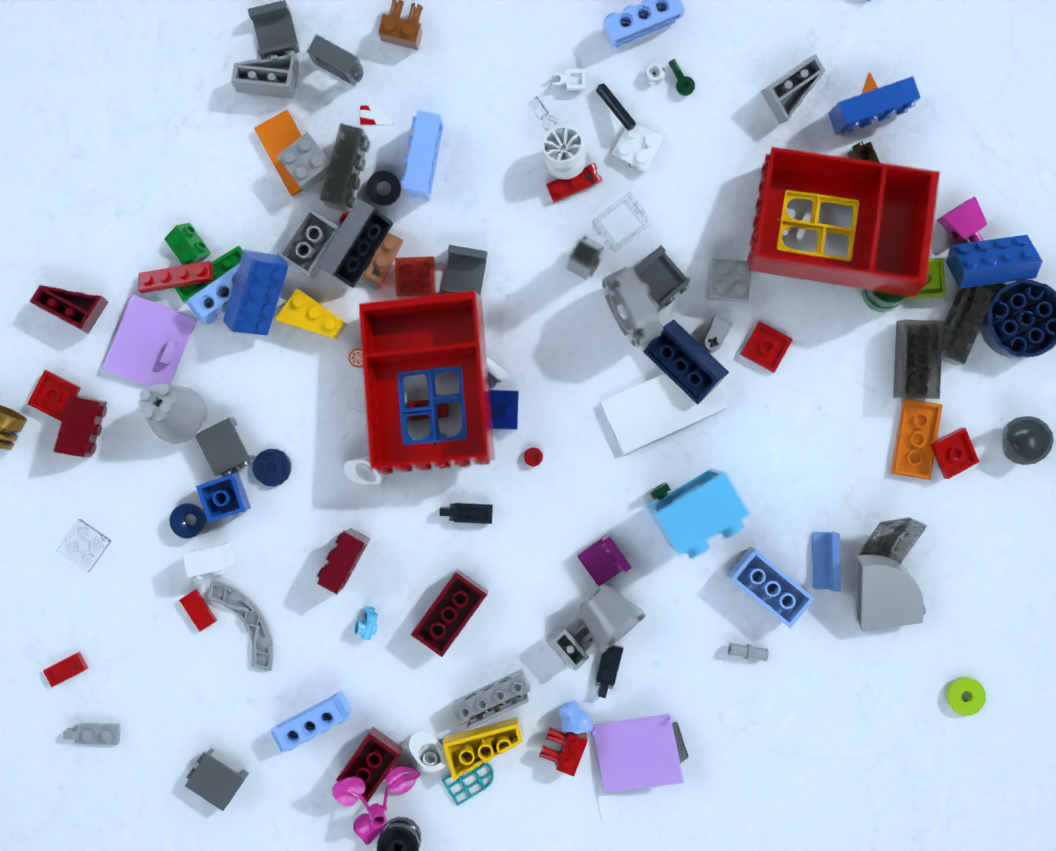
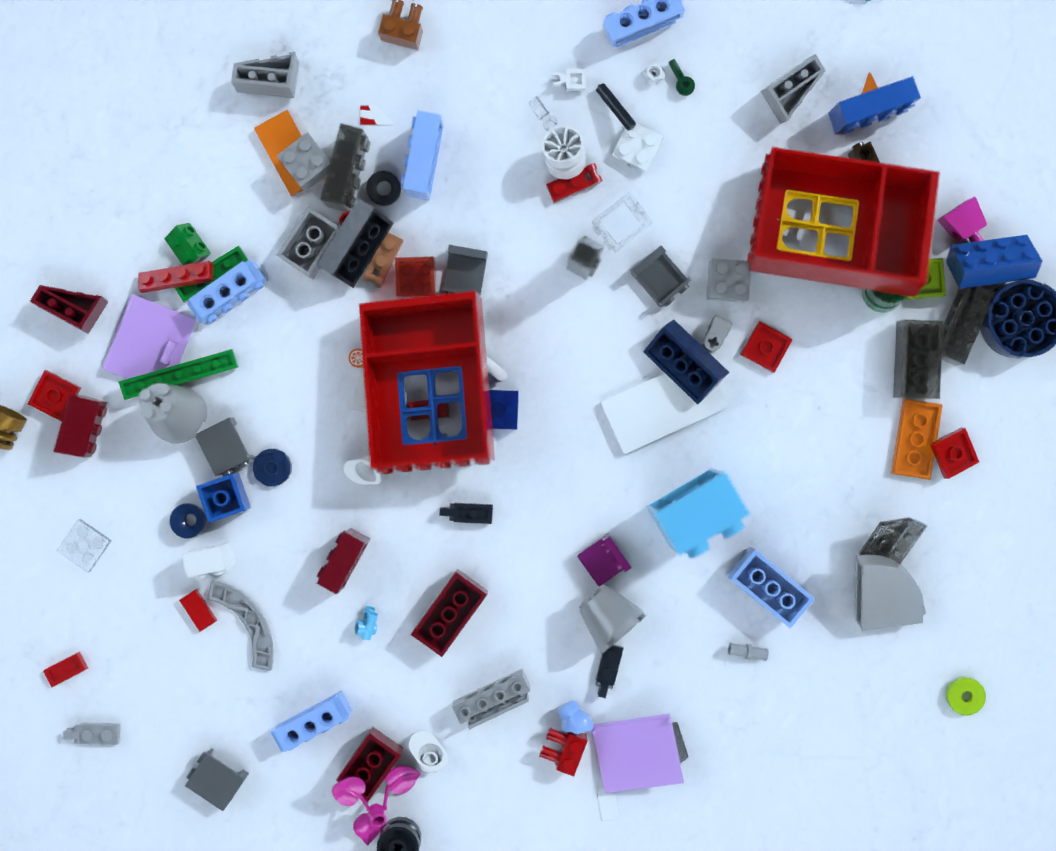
(180, 373): none -> green plate
(255, 293): blue brick -> none
(274, 29): dark grey panel -> none
(310, 315): yellow wedge -> none
(335, 60): dark grey window -> none
(466, 787): teal window -> none
(480, 745): yellow wedge -> none
(533, 456): red tile -> none
(567, 648): light grey brick -> none
(632, 306): light grey piece -> none
(660, 491): dark green plate -> none
(826, 561): medium blue panel -> none
(1027, 440): dark grey cylinder -> none

